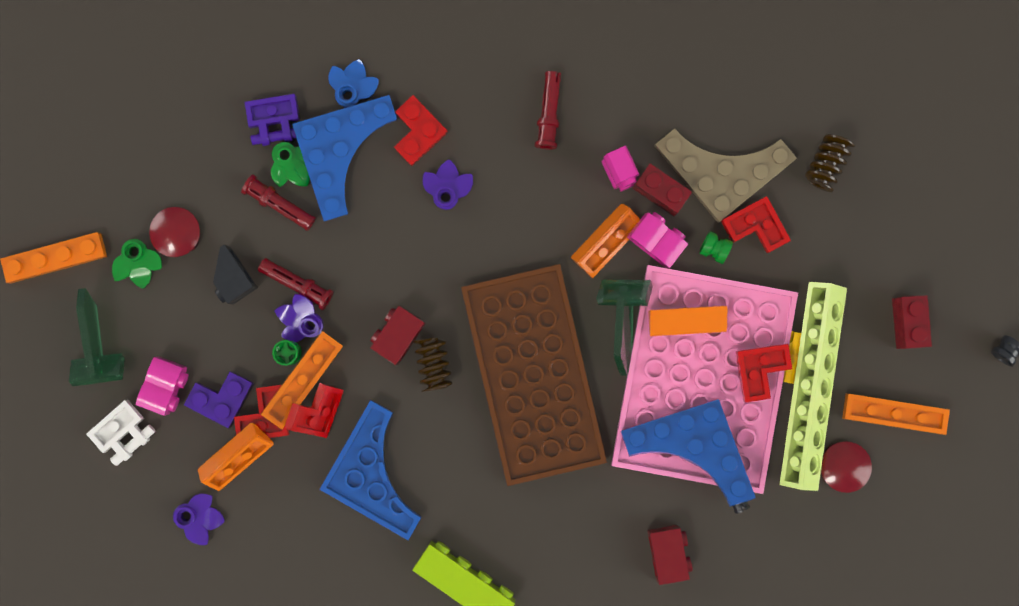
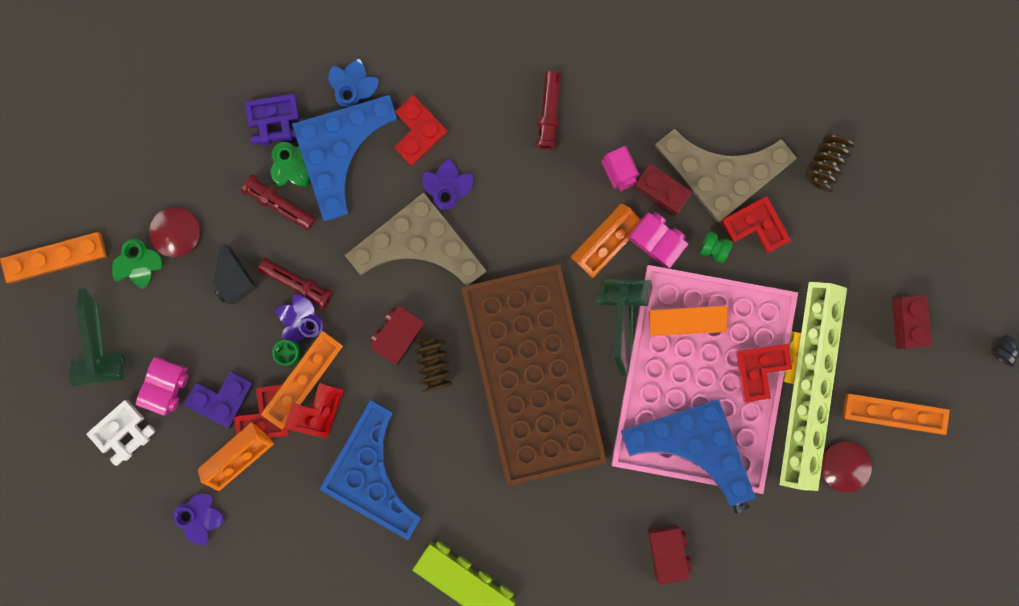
(417, 234): none -> dark tan plate

